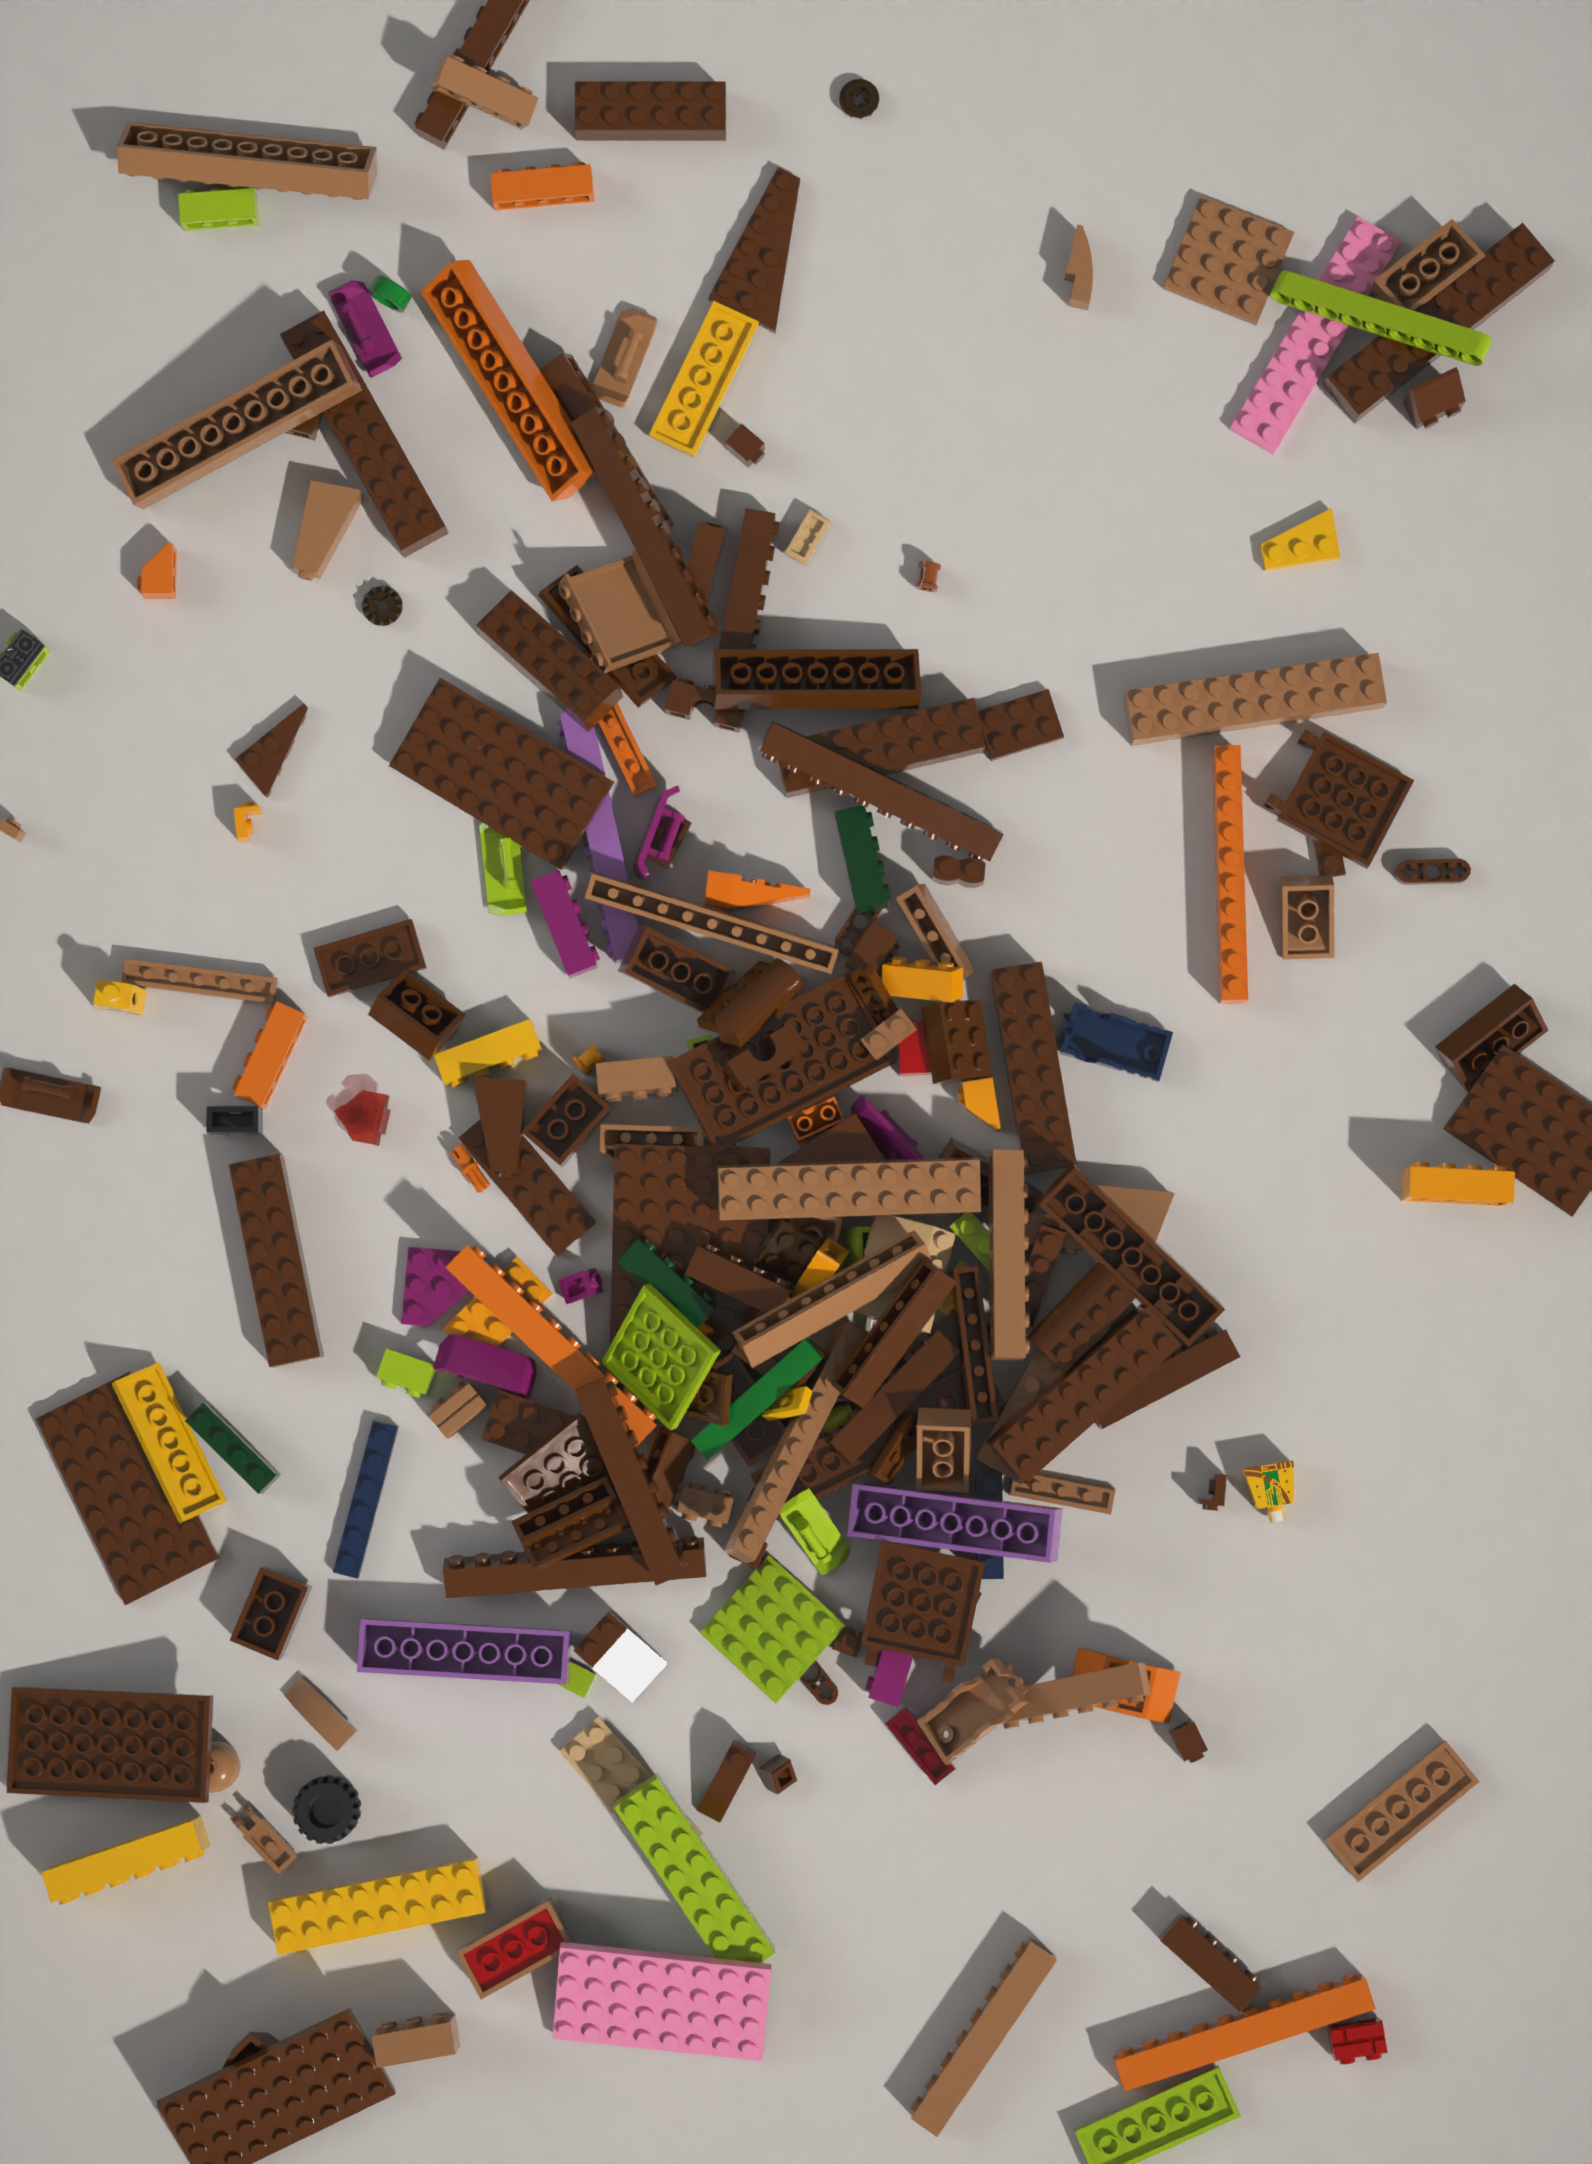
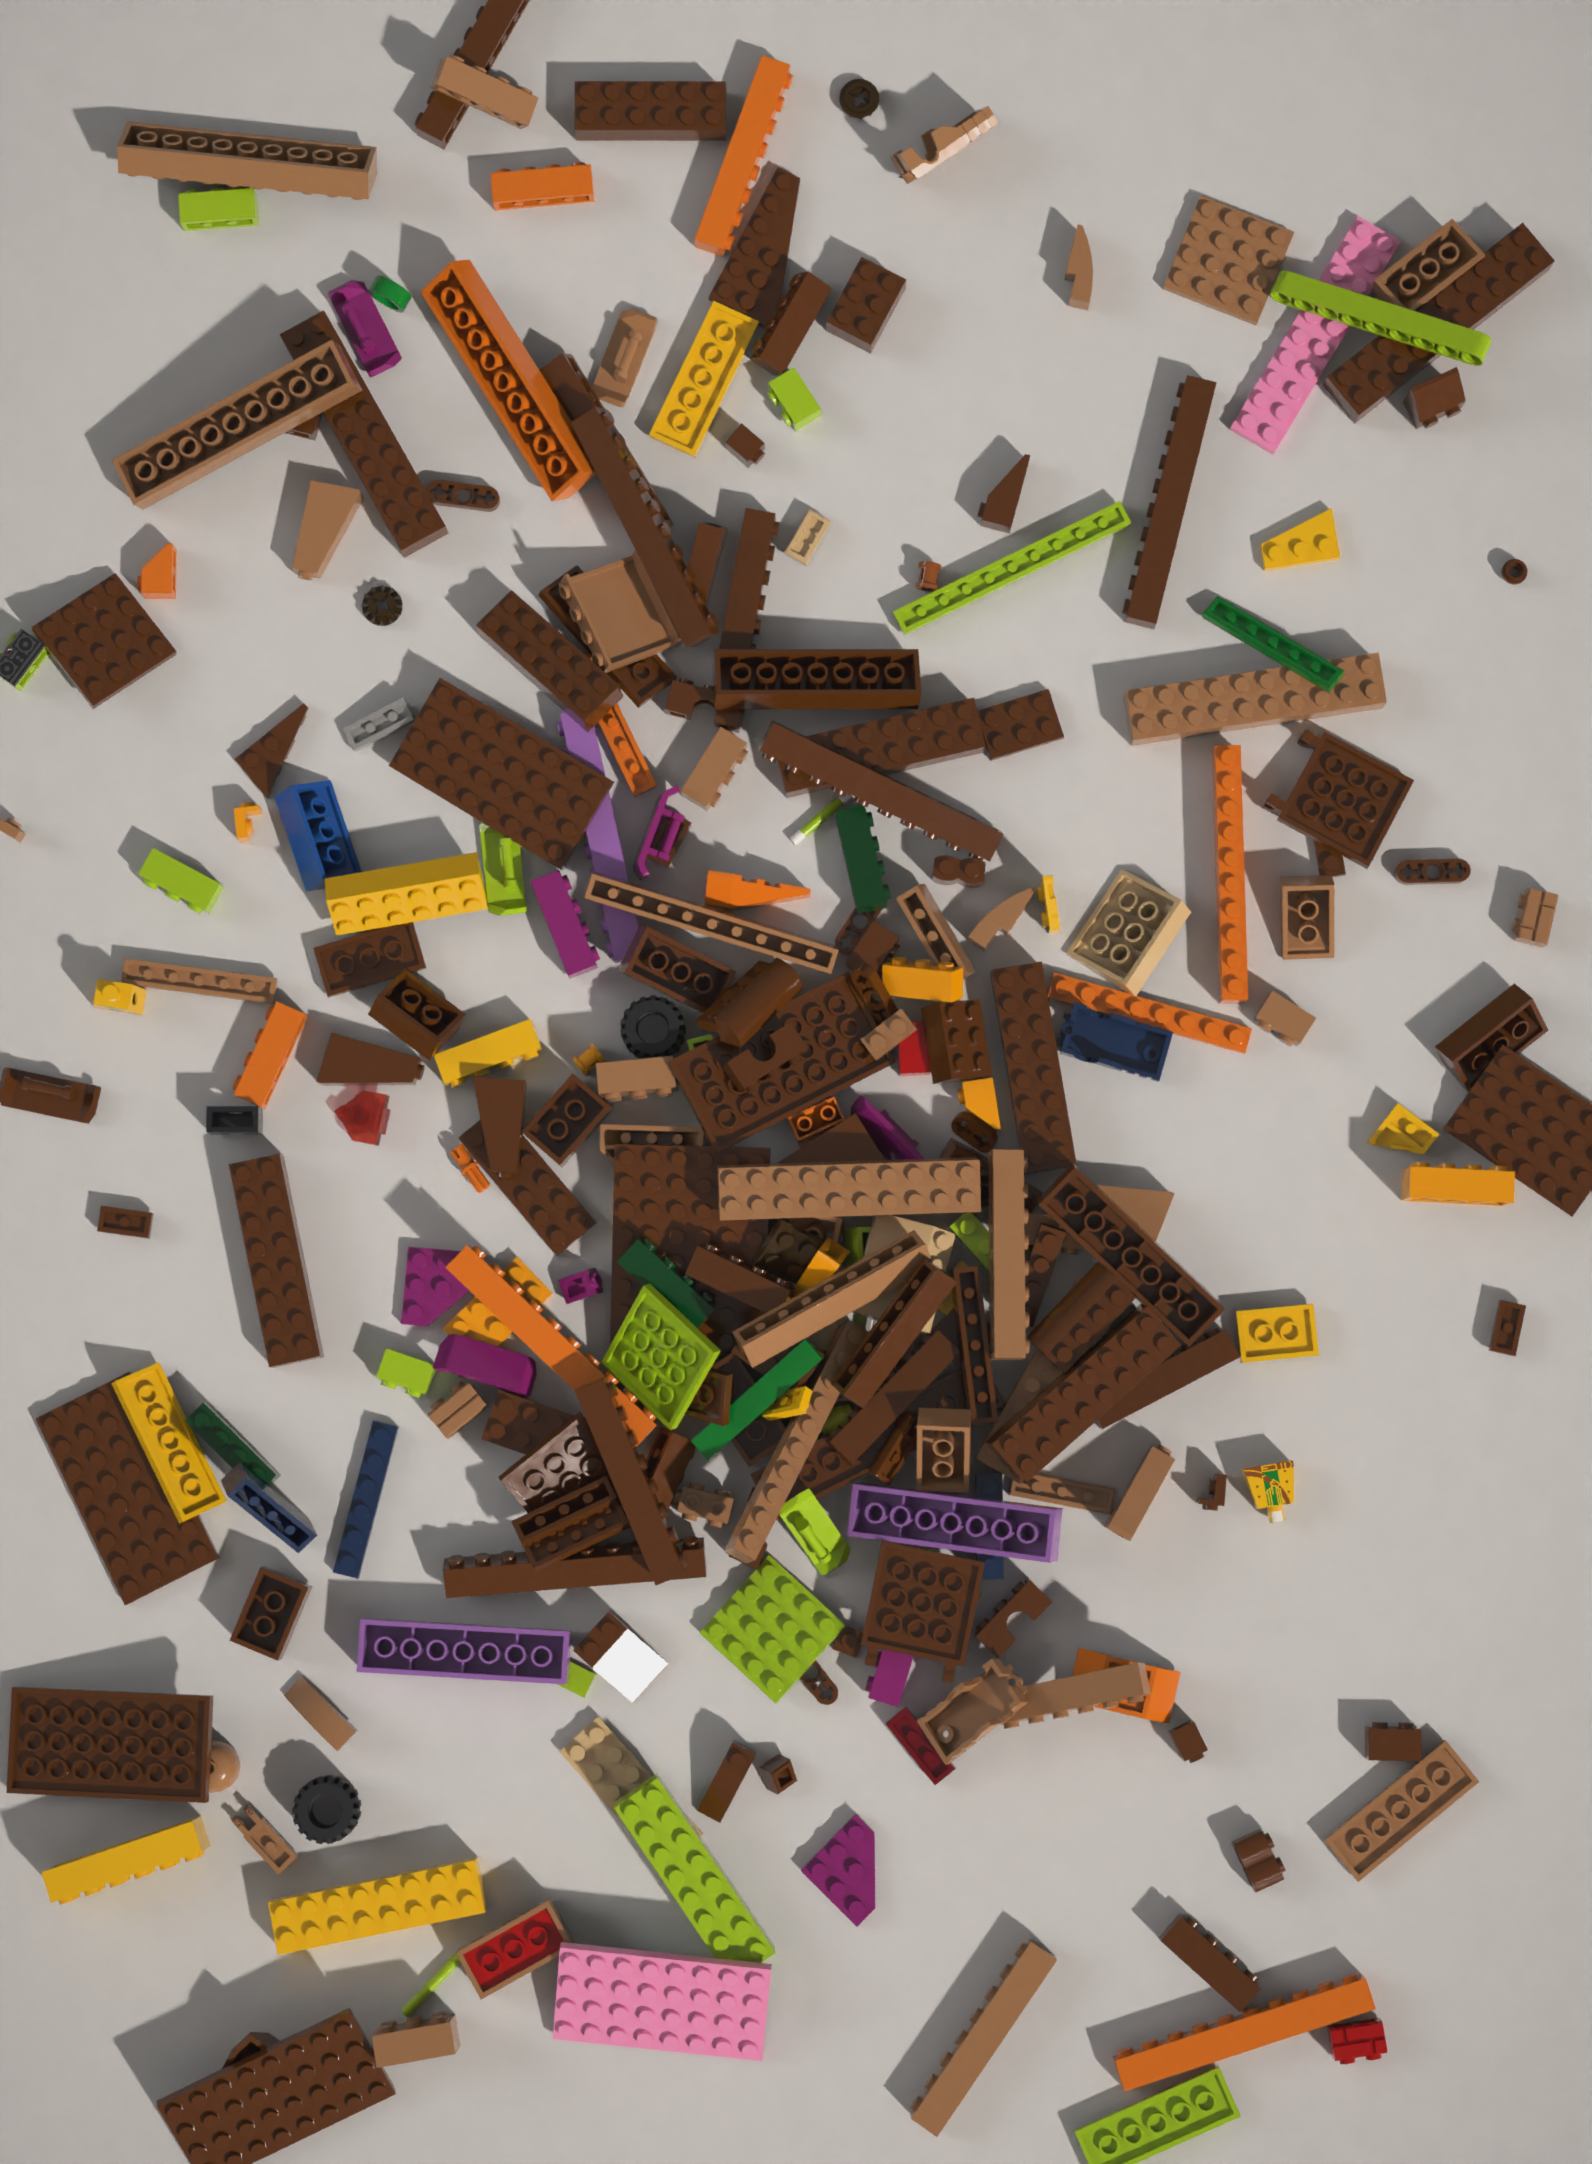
(104, 641): none -> reddish brown plate
(125, 1222): none -> reddish brown plate
(180, 881): none -> lime brick
(268, 1507): none -> dark blue brick
(317, 833): none -> blue slope
(362, 1063): none -> reddish brown slope
(379, 724): none -> light grey hinge
(406, 893): none -> yellow brick
(431, 1985): none -> lime bar
(443, 499): none -> reddish brown beam
(650, 1006): none -> black tyre
(714, 769): none -> medium nougat brick
(743, 156): none -> orange brick
(790, 323): none -> reddish brown brick
(793, 399): none -> lime brick
(820, 818): none -> lime bar
(847, 1870): none -> magenta plate
(866, 305): none -> reddish brown brick
(942, 144): none -> medium nougat piece
(974, 1131): none -> reddish brown beam
(1000, 919): none -> medium nougat slope
(1003, 500): none -> reddish brown slope
(1012, 568): none -> lime plate
(1026, 1599): none -> reddish brown arch
(1046, 895): none -> yellow wing
(1129, 932): none -> tan slope
(1140, 1492): none -> medium nougat slope
(1150, 1012): none -> orange plate
(1170, 502): none -> reddish brown brick
(1258, 1860): none -> reddish brown brick
(1273, 644): none -> green tile
(1277, 1333): none -> yellow plate
(1284, 1019): none -> medium nougat brick
(1393, 1743): none -> reddish brown brick
(1403, 1132): none -> yellow wing
(1507, 1328): none -> reddish brown plate
(1519, 566): none -> reddish brown plate
(1535, 917): none -> medium nougat brick

